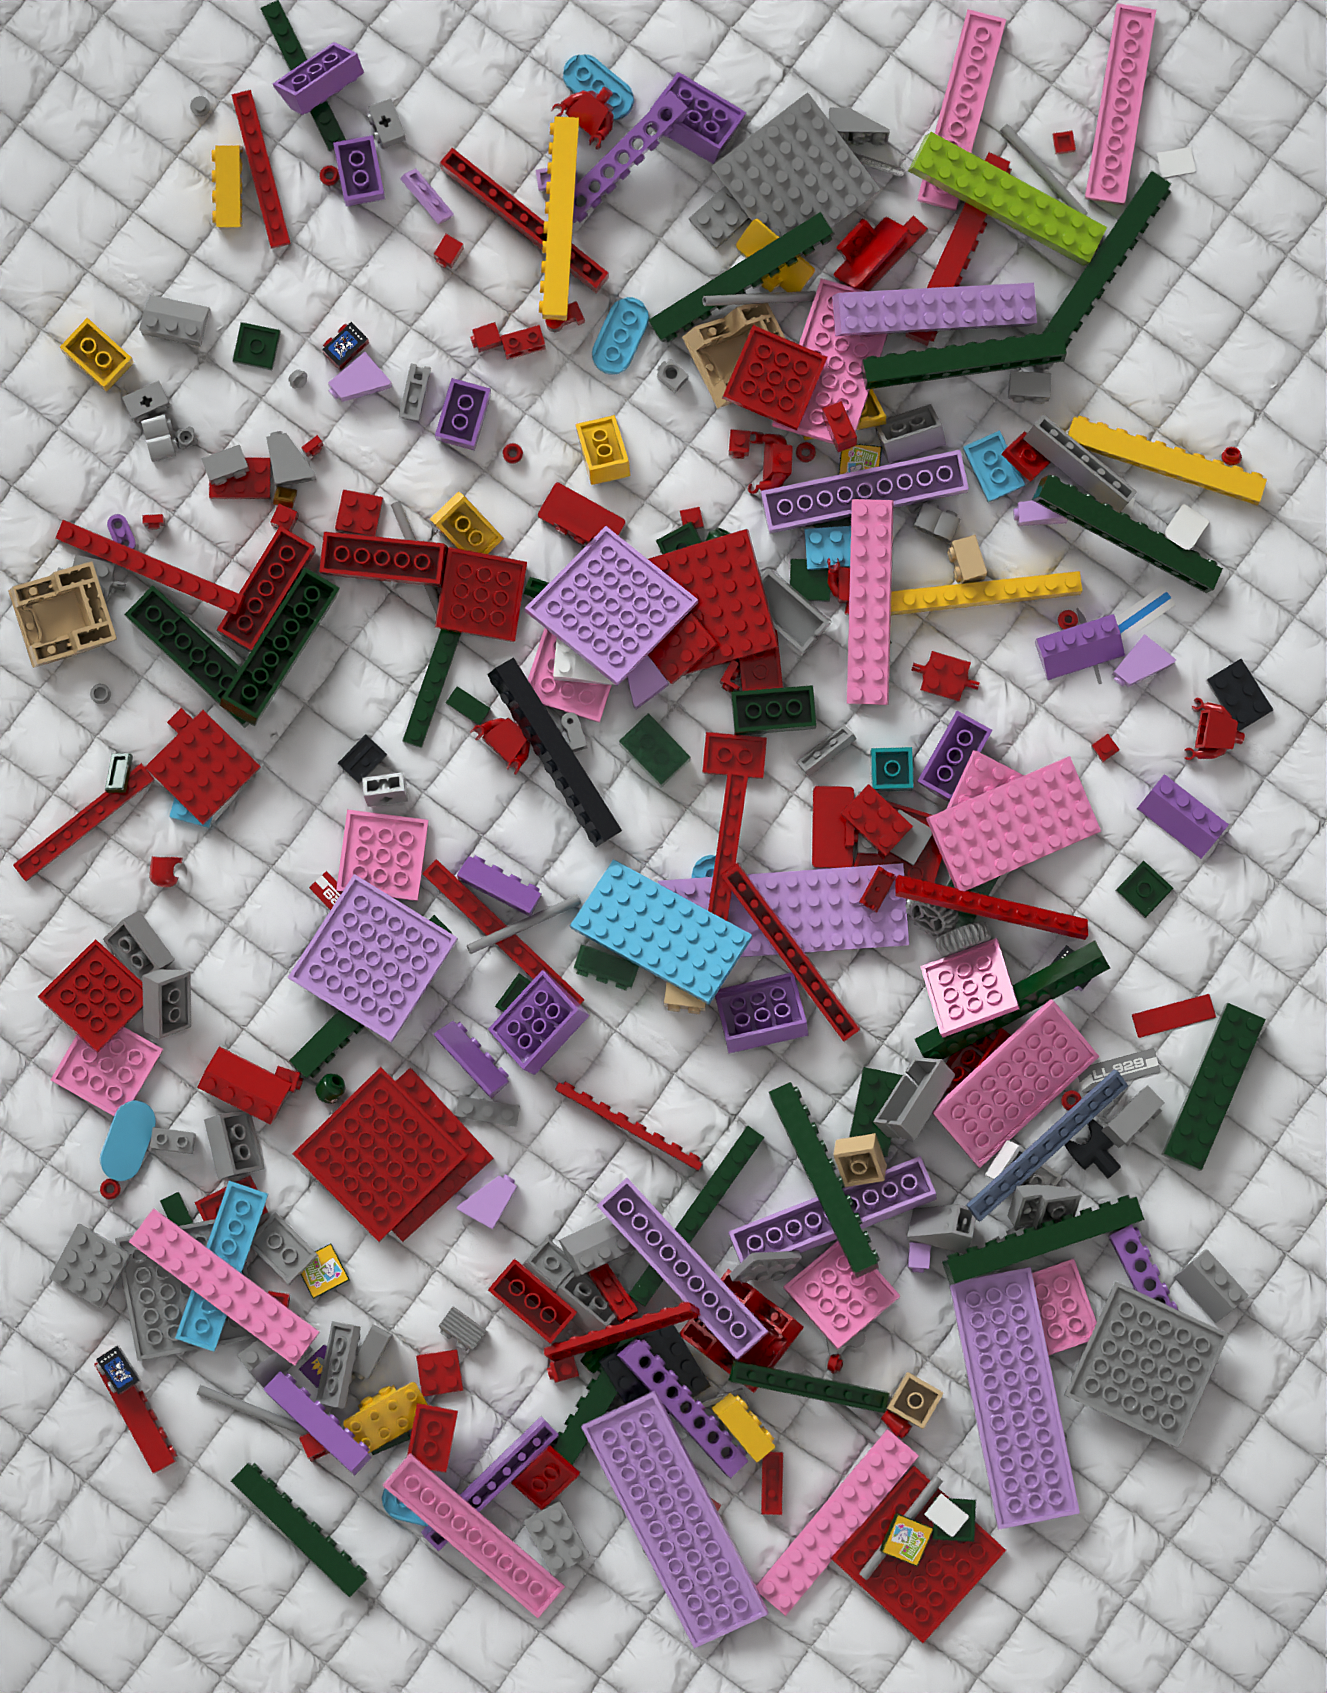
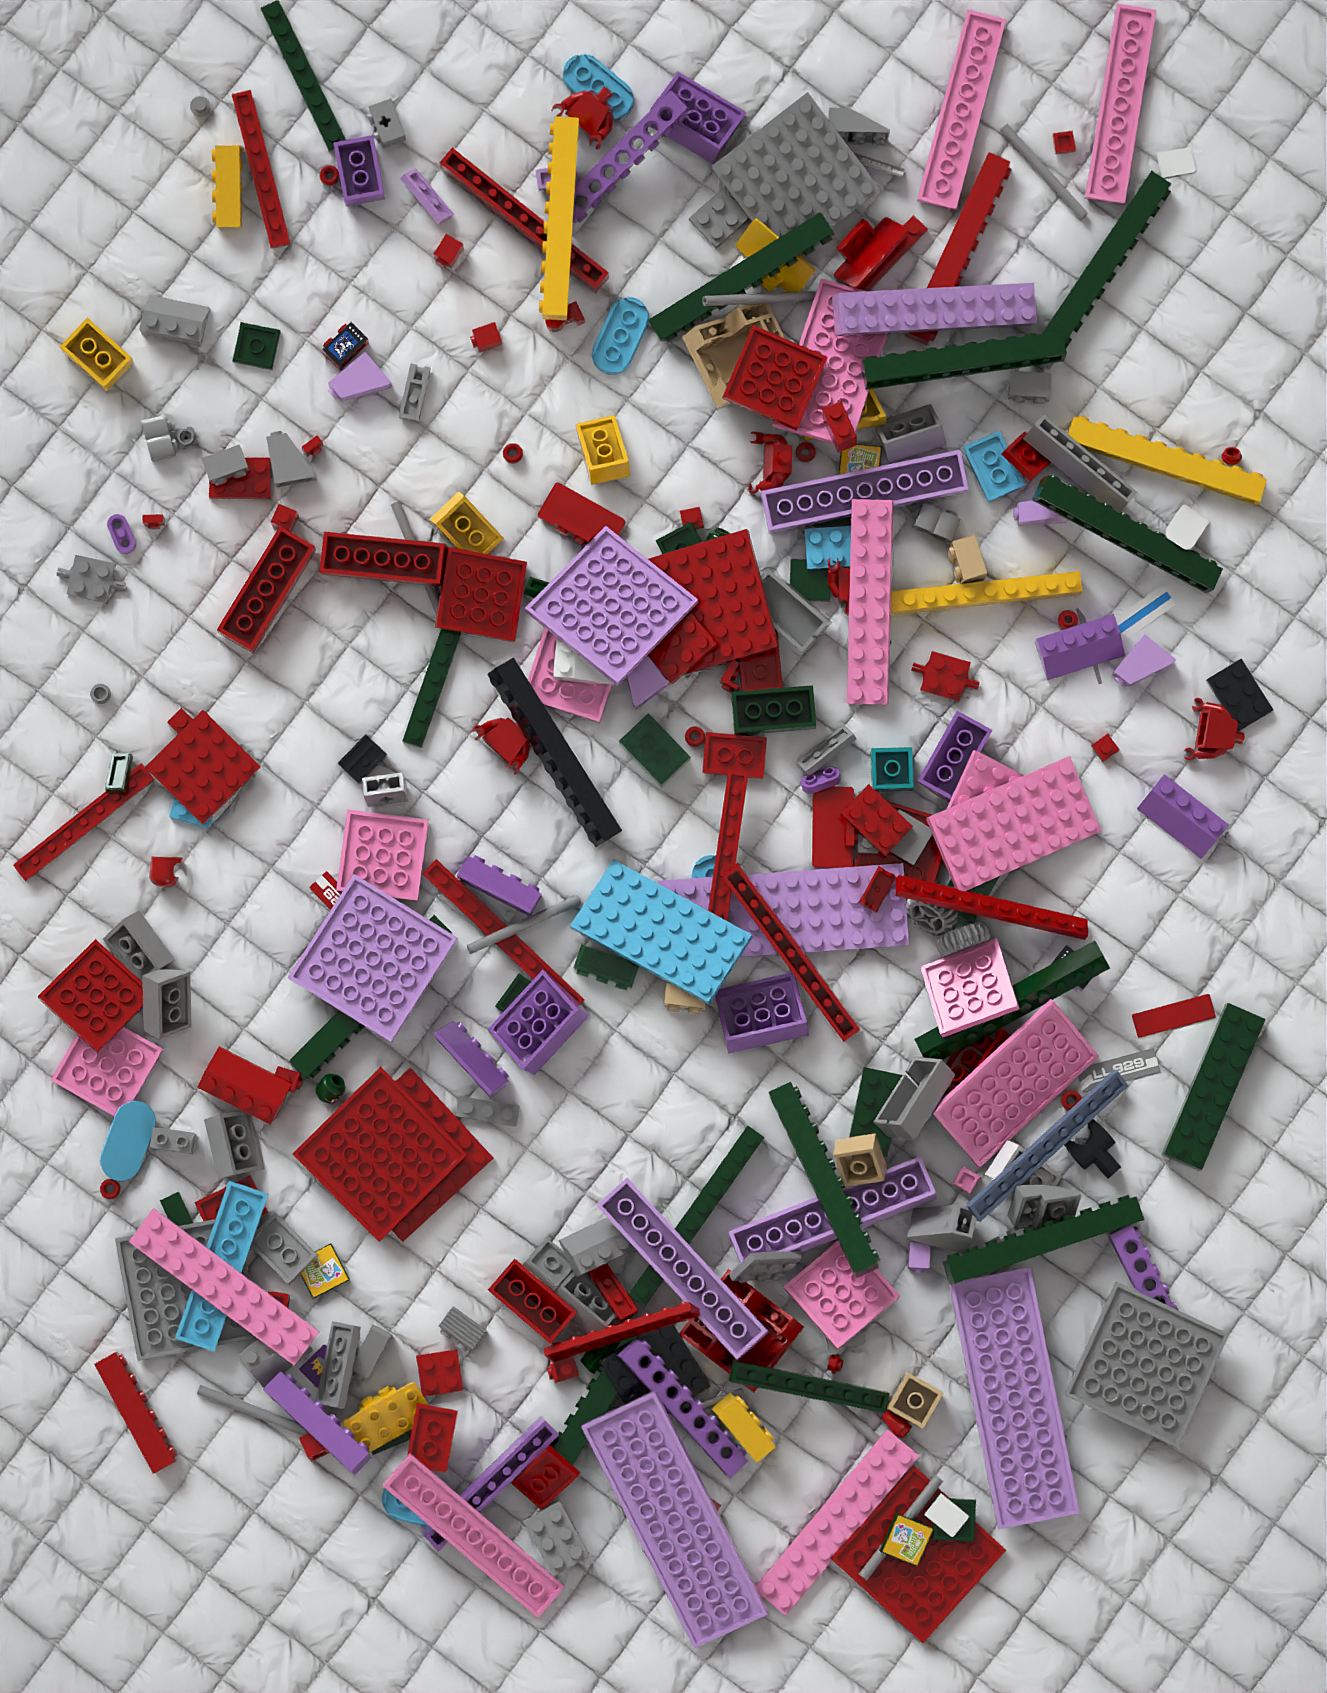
(62, 614): tan slope -> none
(90, 1266): light grey plate -> none
(118, 1370): brick -> none
(150, 567): red plate -> none
(154, 394): light grey brick -> none
(184, 644): dark green brick -> none
(279, 646): dark green brick -> none
(285, 496): pearl gold tile -> none
(298, 379): light grey plate -> none
(299, 1529): dark green brick -> none
(319, 78): medium lavender slope -> none
(359, 513): red plate -> none
(463, 414): medium lavender brick -> none
(468, 705): dark green tile -> none
(490, 1201): lavender slope -> none
(523, 342): red brick -> none
(572, 726): light grey leg -> none
(622, 1121): red plate -> none
(673, 384): light grey brick -> none
(694, 743): none -> red plate
(739, 443): red bracket -> none
(772, 1484): red plate -> none
(821, 780): none -> medium lavender plate
(966, 1180): none -> bright pink tile
(1007, 199): lime brick -> none
(1063, 1306): bright pink plate -> none
(1133, 1117): light grey brick -> none
(1144, 889): dark green tile -> none
(1211, 1286): light grey slope -> none

